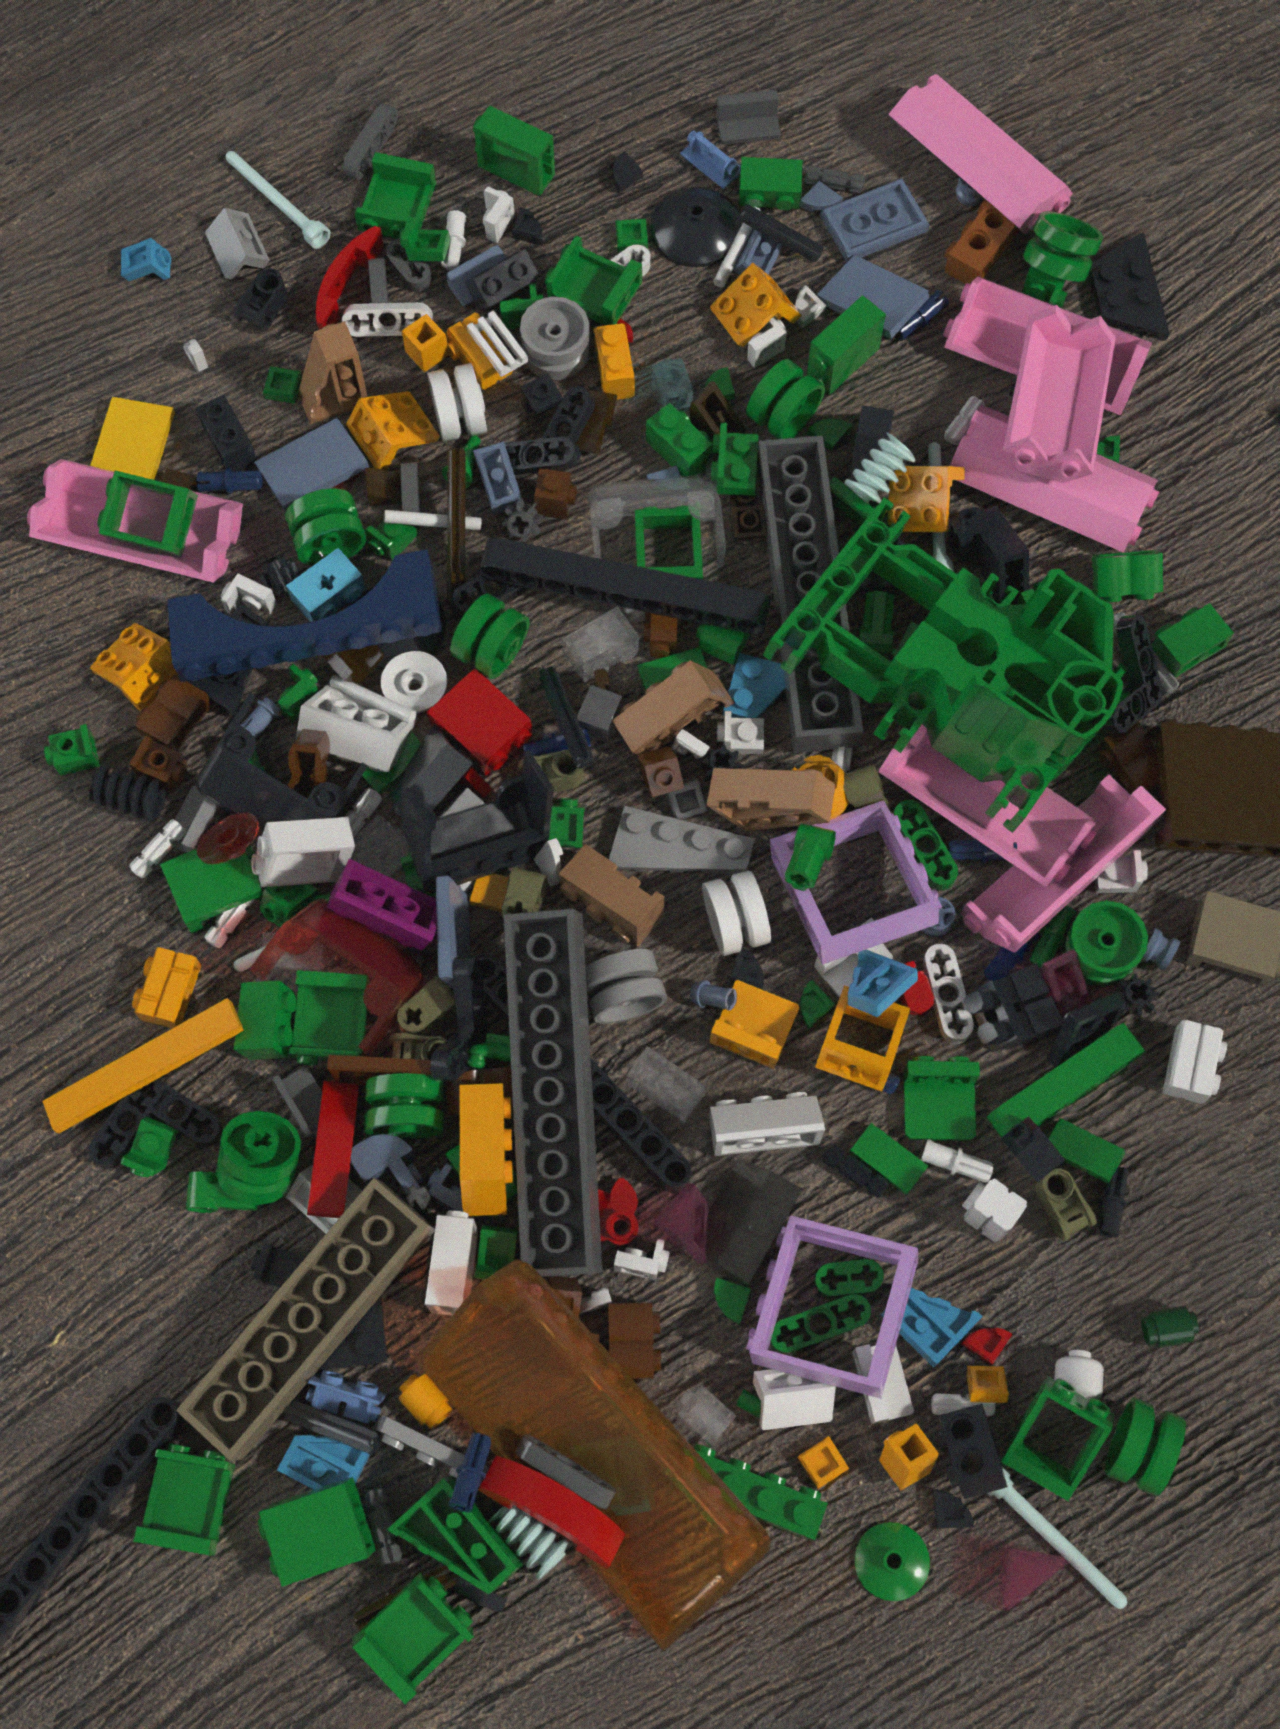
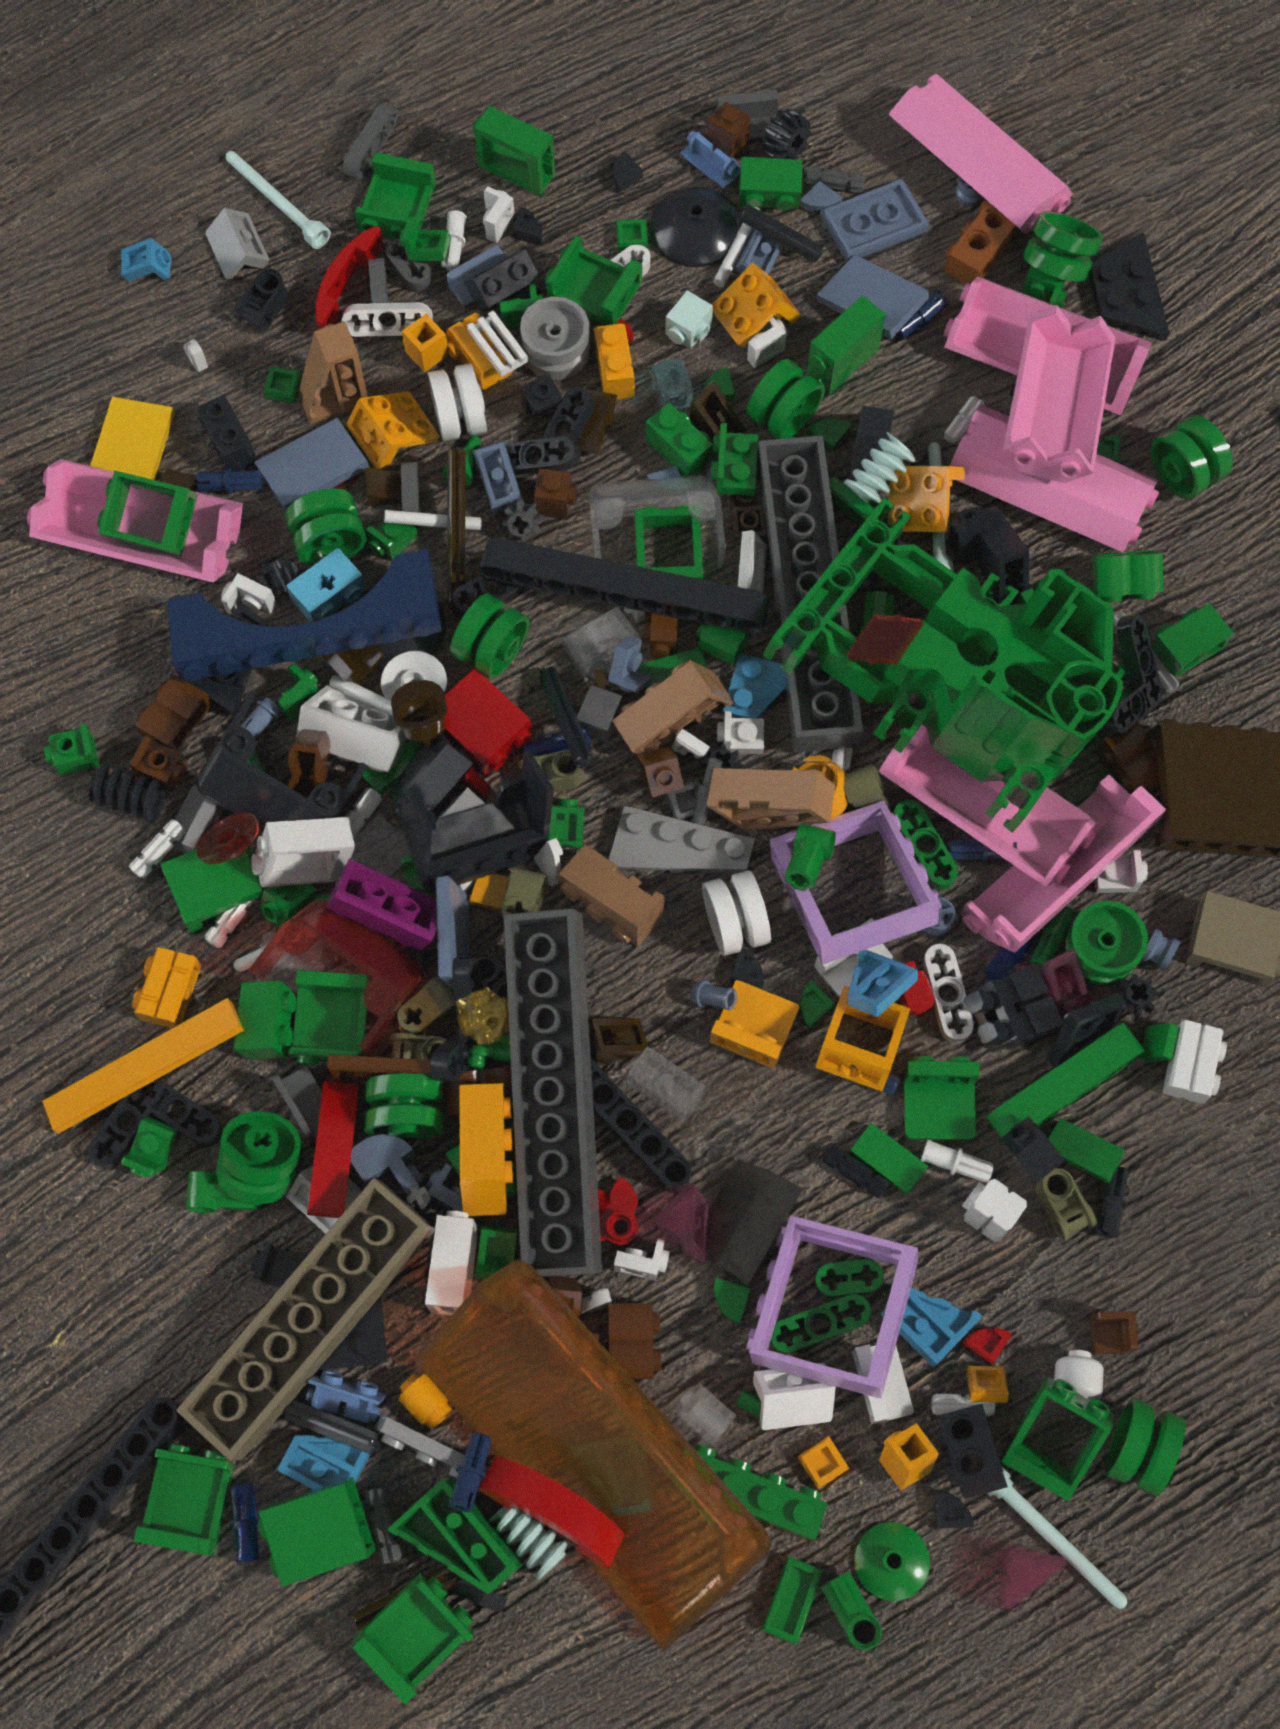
(136, 664): light orange bracket -> none
(244, 1522): none -> clear blue axle
(420, 710): none -> dark brown piece
(483, 1016): none -> clear yellow brick
(565, 1471): dark grey beam -> none
(616, 1039): none -> dark brown slope
(624, 986): light grey wheel -> none
(625, 666): none -> sand blue bracket
(689, 320): none -> light aqua brick
(702, 793): none -> dark grey bar
(728, 129): none -> reddish brown brick
(752, 562): none -> white tile
(766, 1124): white slope -> none
(786, 135): none -> black gear
(792, 1600): none -> green tile
(809, 306): white tile -> none
(851, 1608): none -> green piece
(885, 639): none -> clear red piece
(1114, 1332): none -> reddish brown panel
(1159, 1042): none -> green tile
(1169, 1327): dark green brick -> none
(1191, 456): none -> green wheel

